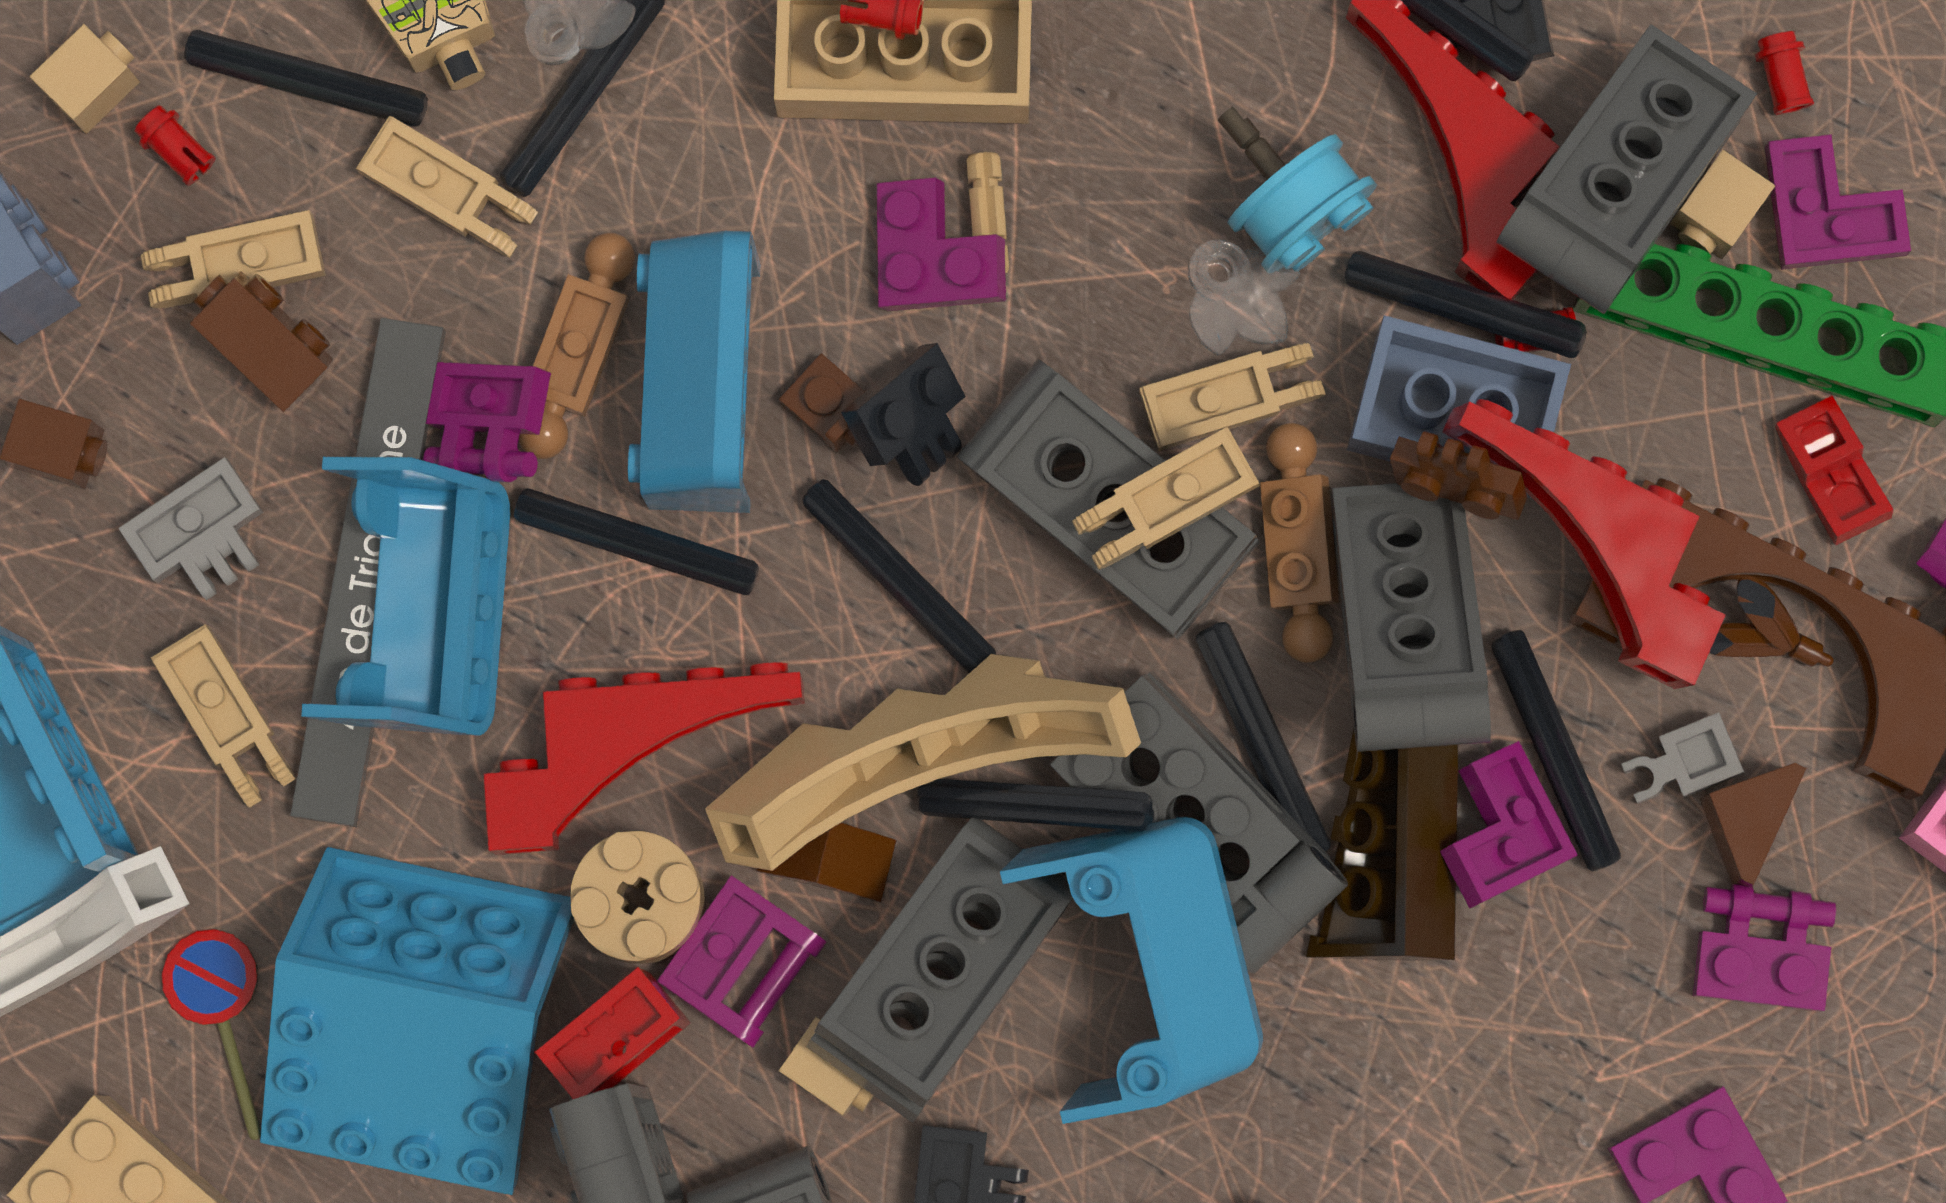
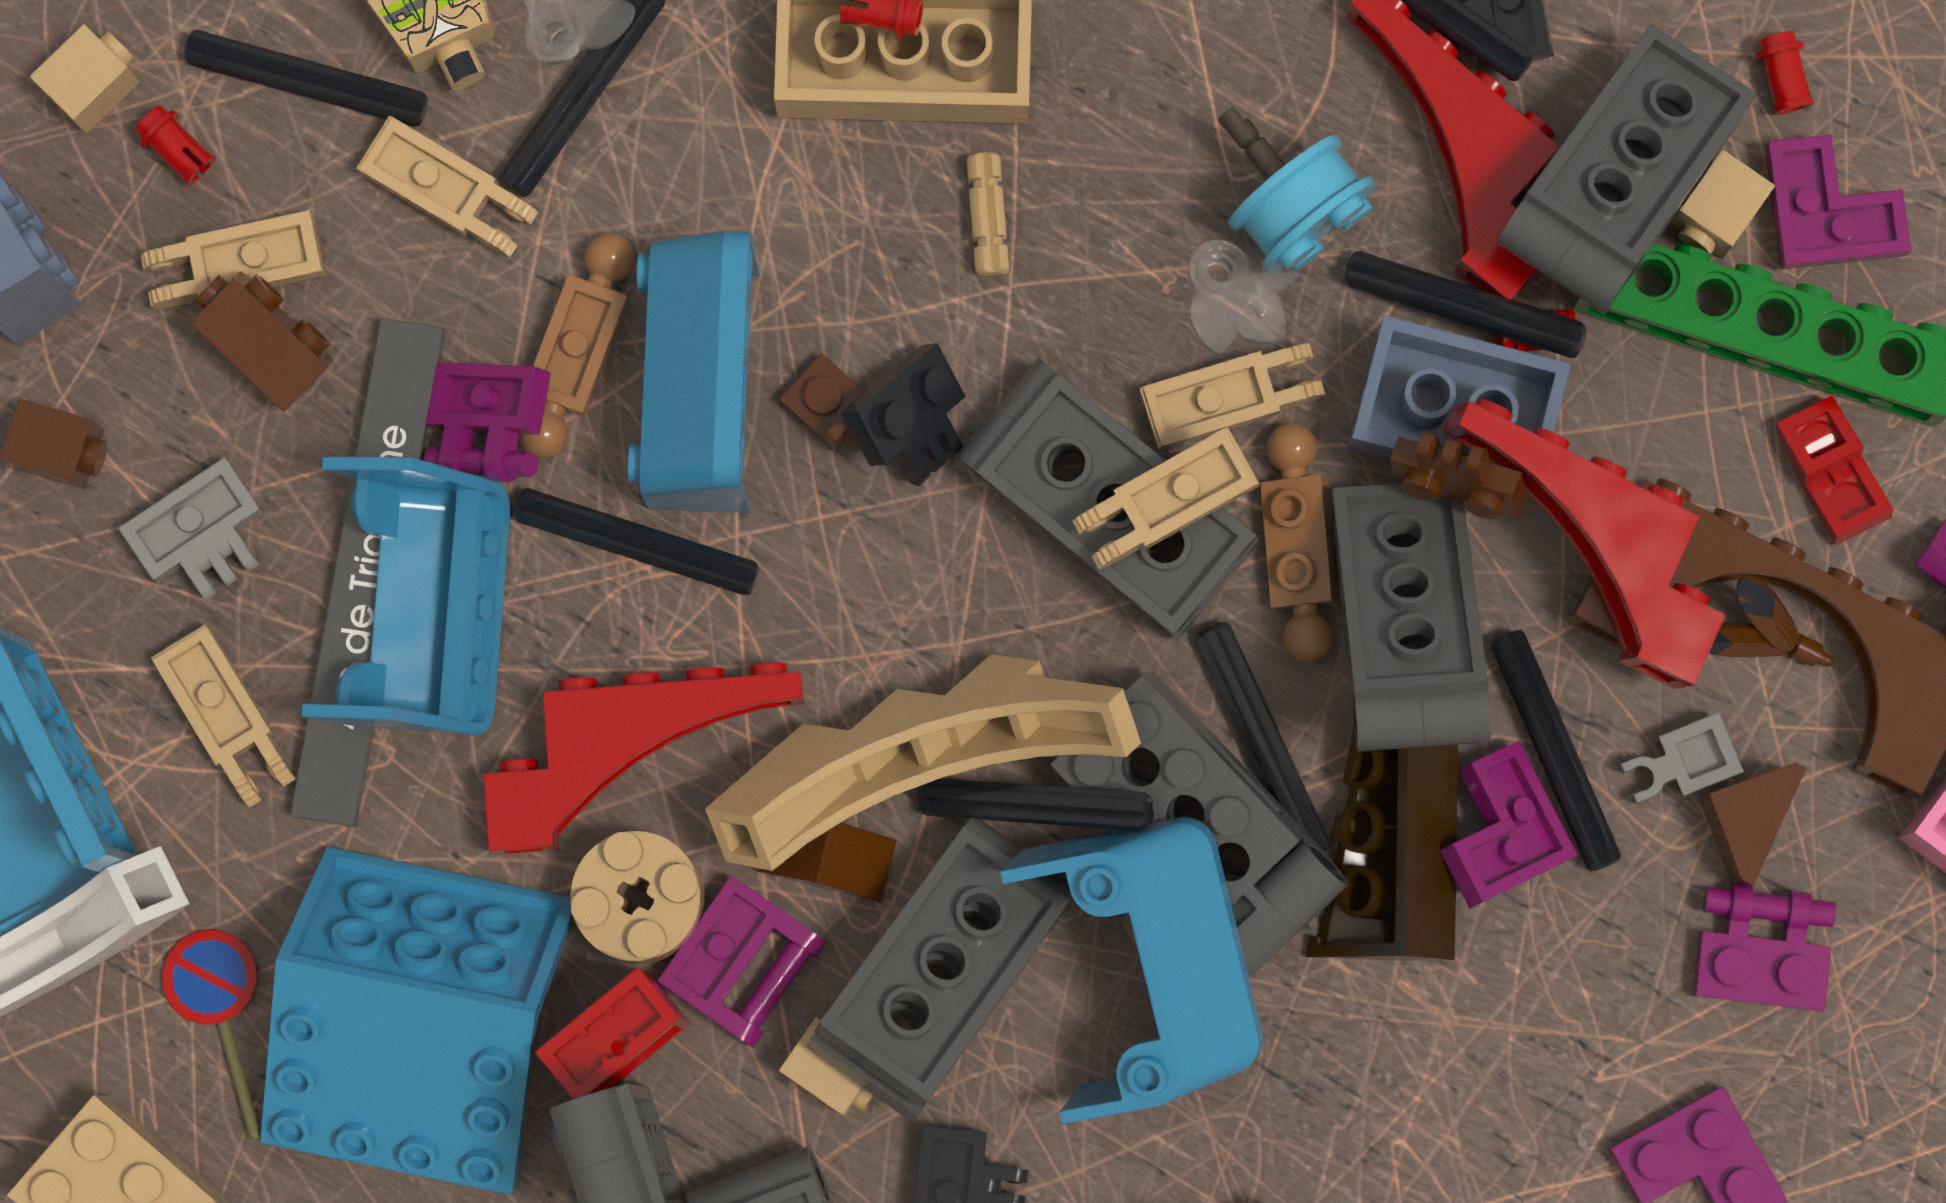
(897, 575): black axle -> none
(922, 266): magenta plate -> none

